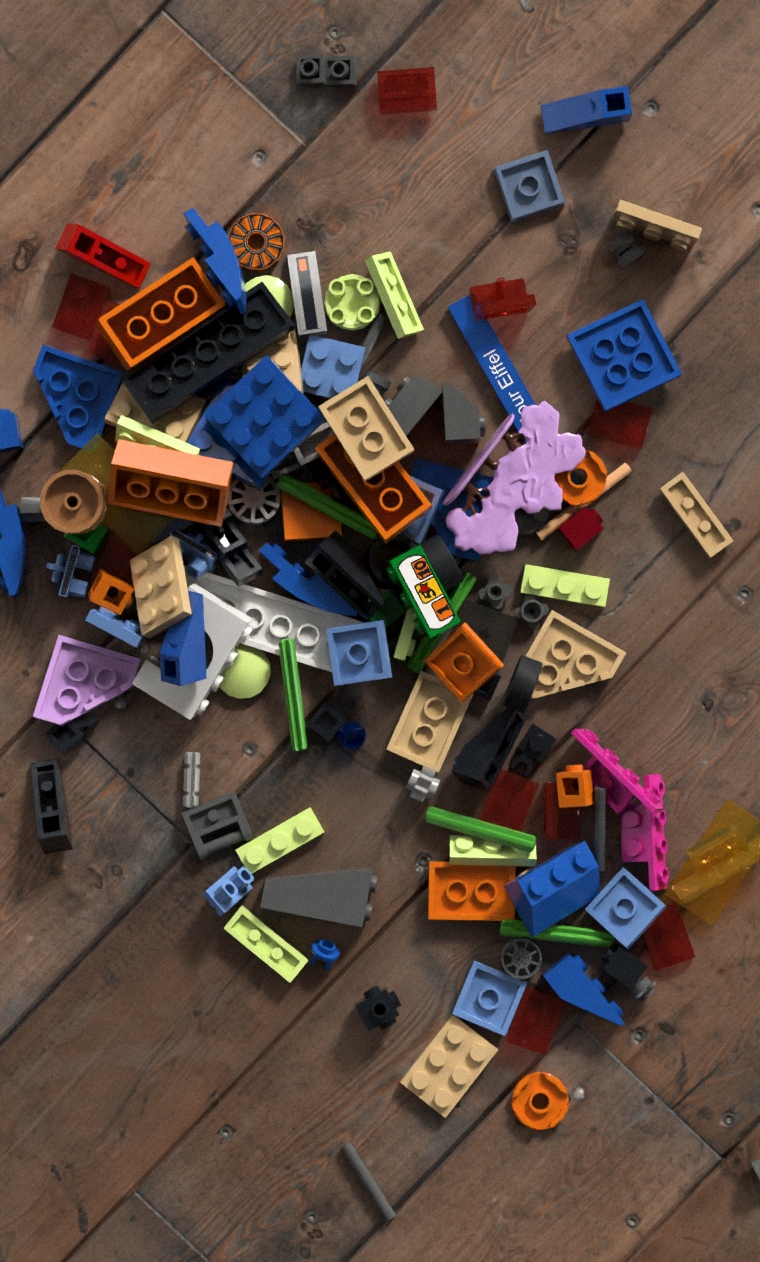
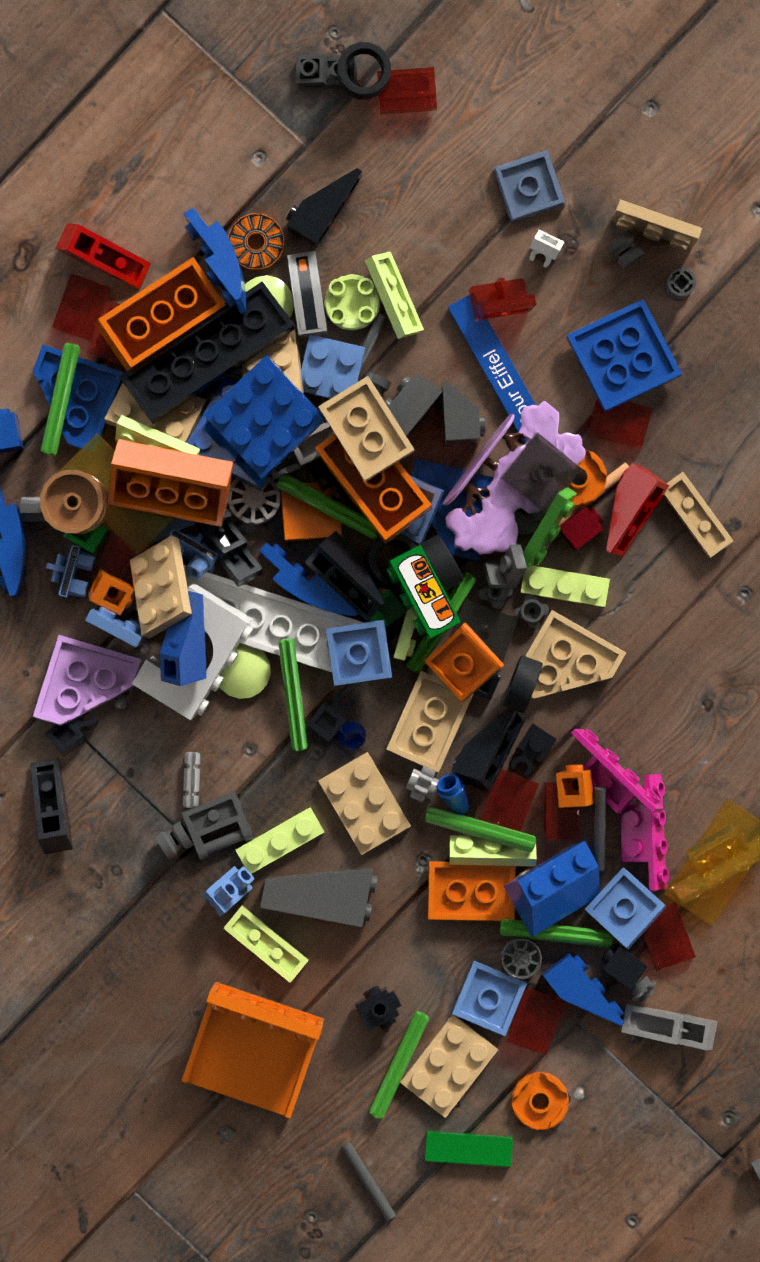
(60, 399): none -> bright green axle
(169, 844): none -> dark grey wheel
(253, 1049): none -> orange bracket
(319, 210): none -> black slope
(325, 951): blue plate -> none
(364, 803): none -> tan plate
(373, 50): none -> black tyre
(399, 1065): none -> bright green axle
(453, 793): none -> blue cone
(469, 1148): none -> green tile
(508, 570): none -> dark grey bracket
(540, 472): none -> clear smoke tile
(546, 245): none -> white tile
(549, 528): none -> bright green plate
(588, 110): blue slope -> none
(633, 504): none -> red slope
(669, 1027): none -> light grey slope
(676, 287): none -> dark grey wheel

